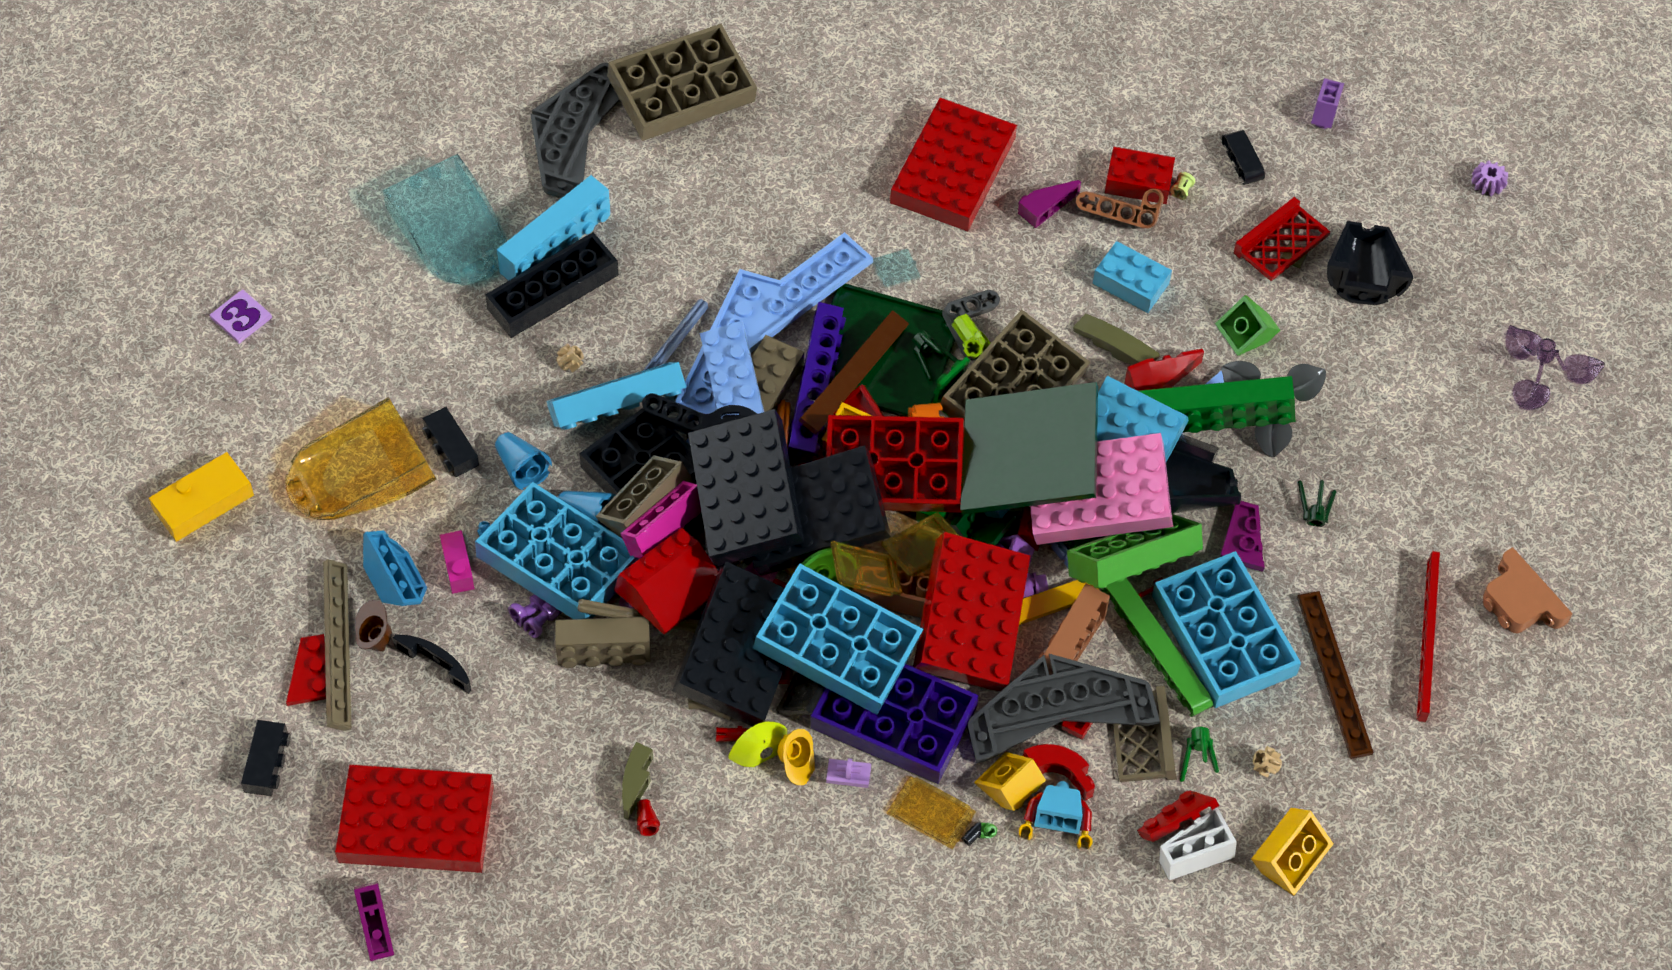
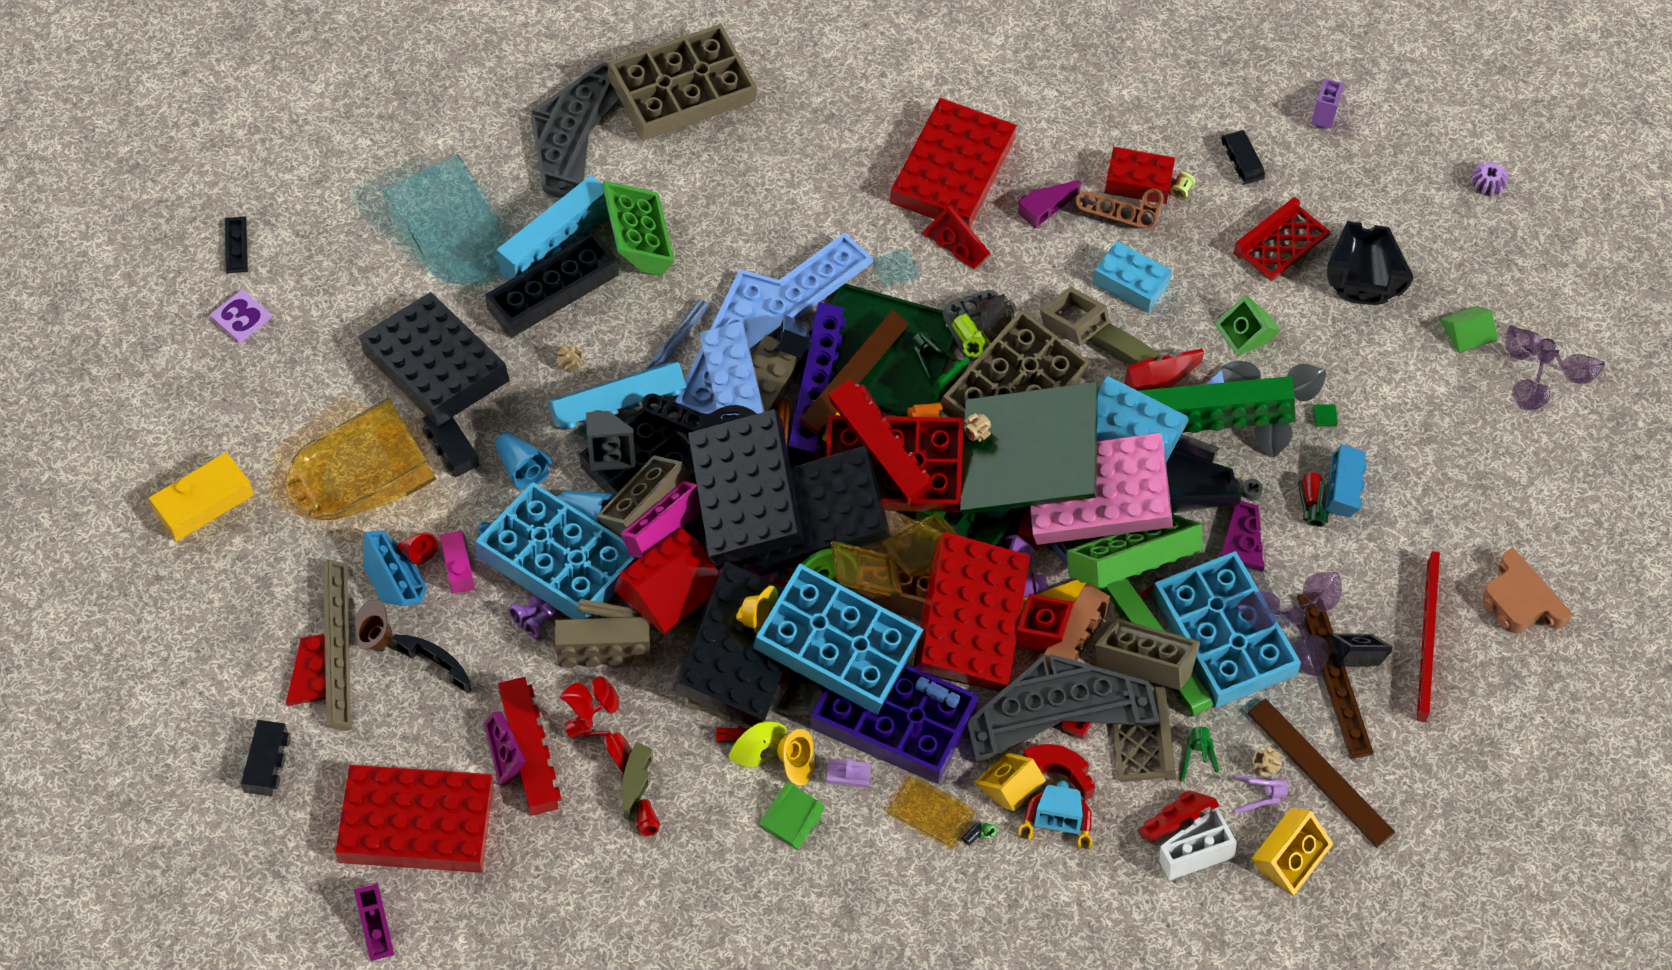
(236, 245): none -> black tile
(419, 547): none -> red piece
(434, 358): none -> black brick
(504, 748): none -> magenta wing
(522, 721): none -> red brick
(580, 700): none -> red plant
(609, 442): none -> dark grey slope
(639, 227): none -> bright green slope
(757, 608): none -> yellow piece
(792, 815): none -> bright green slope
(794, 337): none -> black brick
(881, 443): none -> red brick
(937, 692): none -> medium blue axle
(955, 235): none -> red wing
(977, 427): none -> tan gear
(996, 315): none -> clear smoke slope
(1043, 622): none -> red slope
(1078, 333): none -> dark tan window
(1147, 653): none -> dark tan slope
(1252, 483): none -> dark grey bush
(1273, 787): none -> lavender plant
(1310, 487): none -> red cone
(1321, 773): none -> reddish brown tile
(1322, 590): none -> clear purple plant
(1325, 415): none -> green tile
(1345, 481): none -> dark azure brick
(1359, 650): none -> black slope
(1470, 328): none -> bright green slope

